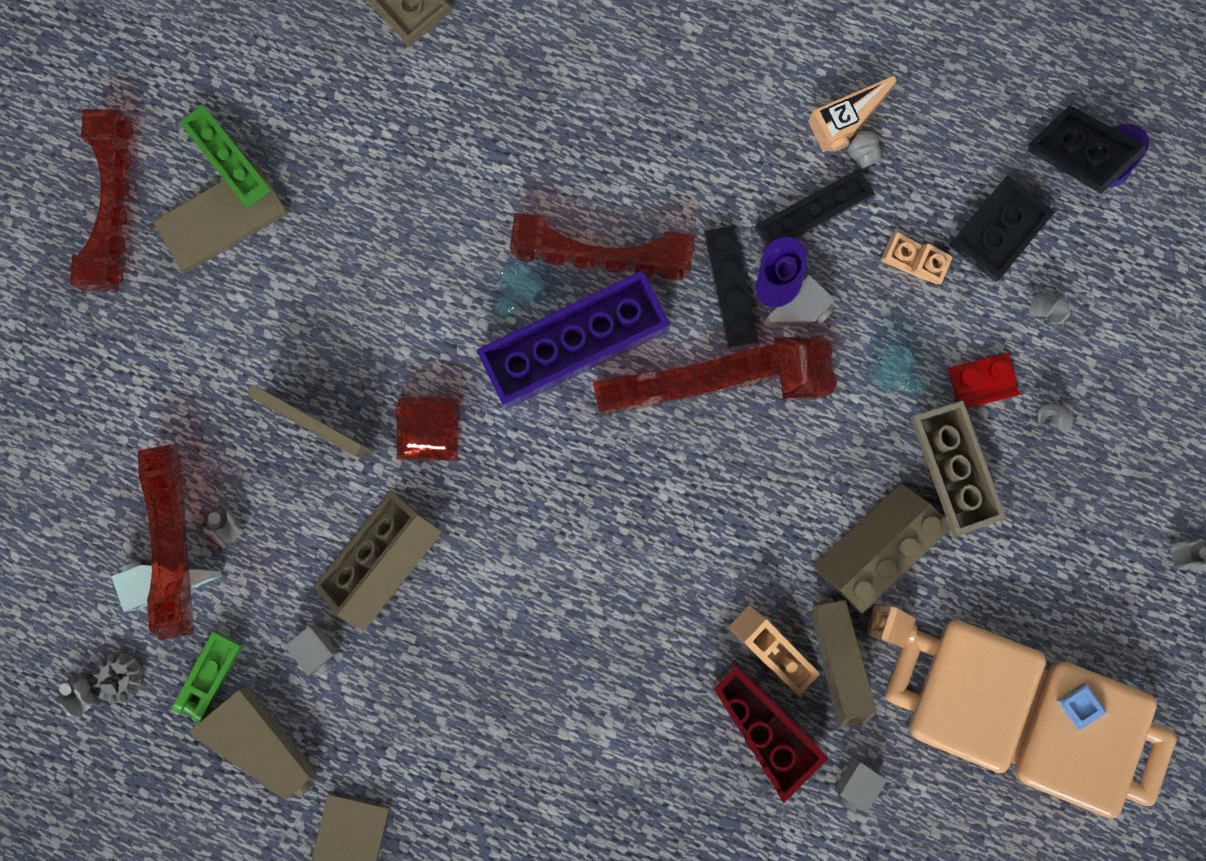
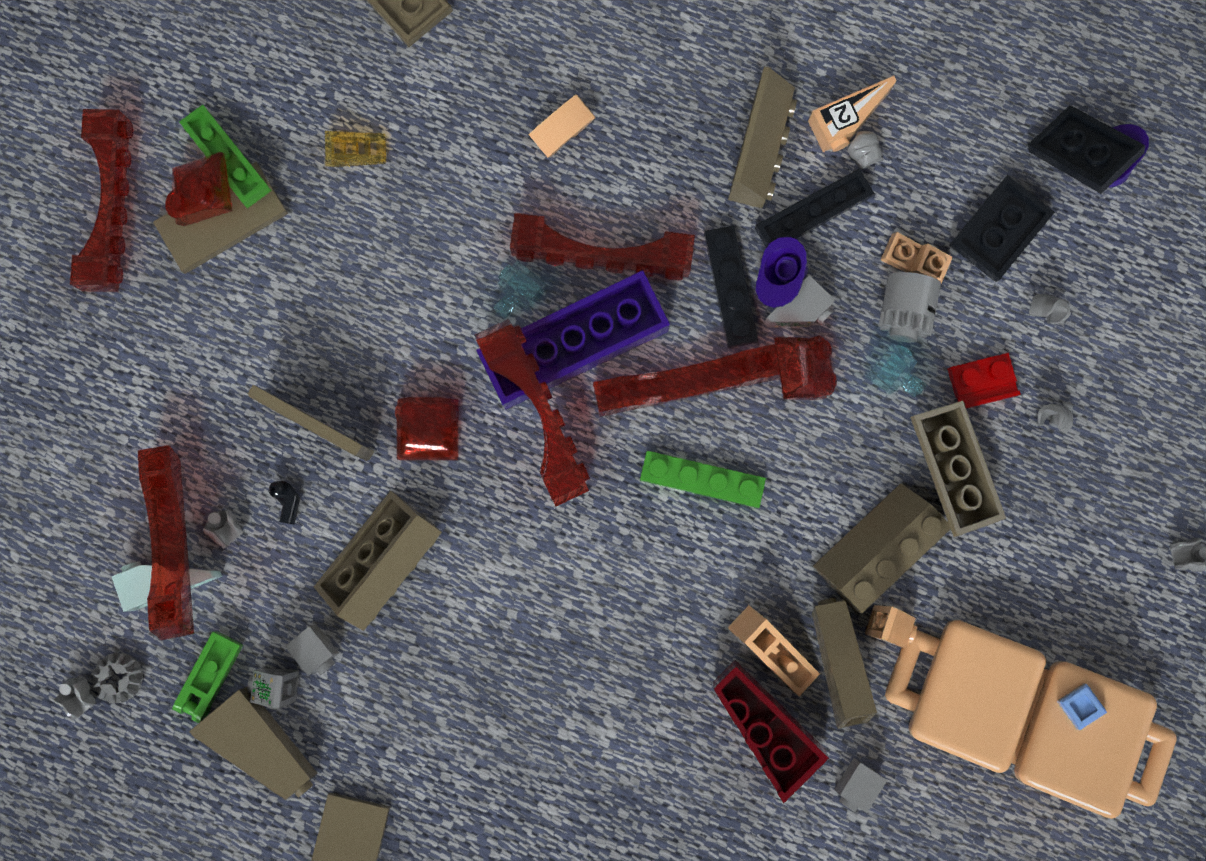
(199, 190): none -> clear red slope
(273, 687): none -> light grey slope
(288, 499): none -> black arm
(355, 159): none -> clear yellow slope
(506, 356): none -> clear red arch
(562, 126): none -> light nougat slope
(702, 479): none -> bright green plate
(762, 140): none -> dark tan slope
(909, 306): none -> light grey gear

